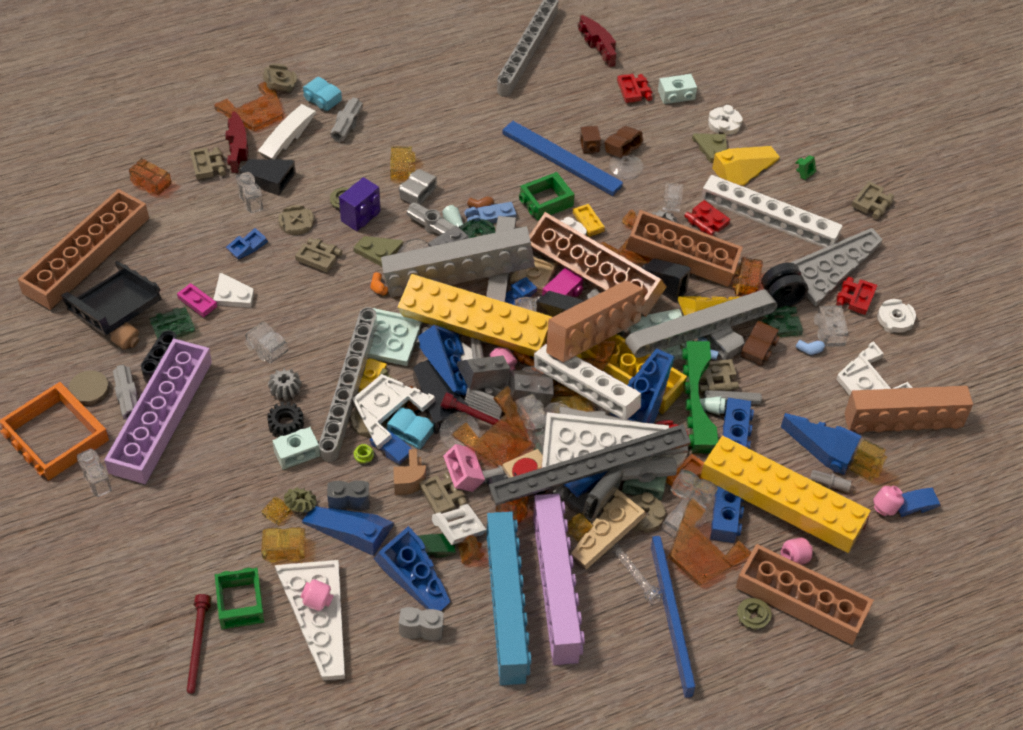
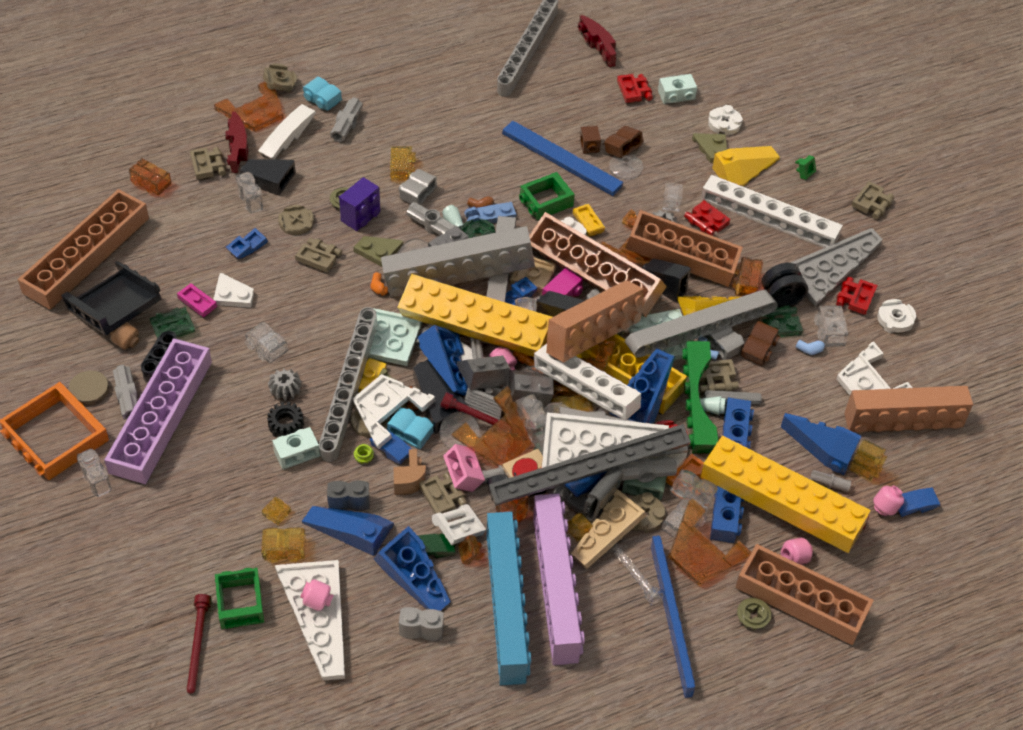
(300, 505): olive gear -> none

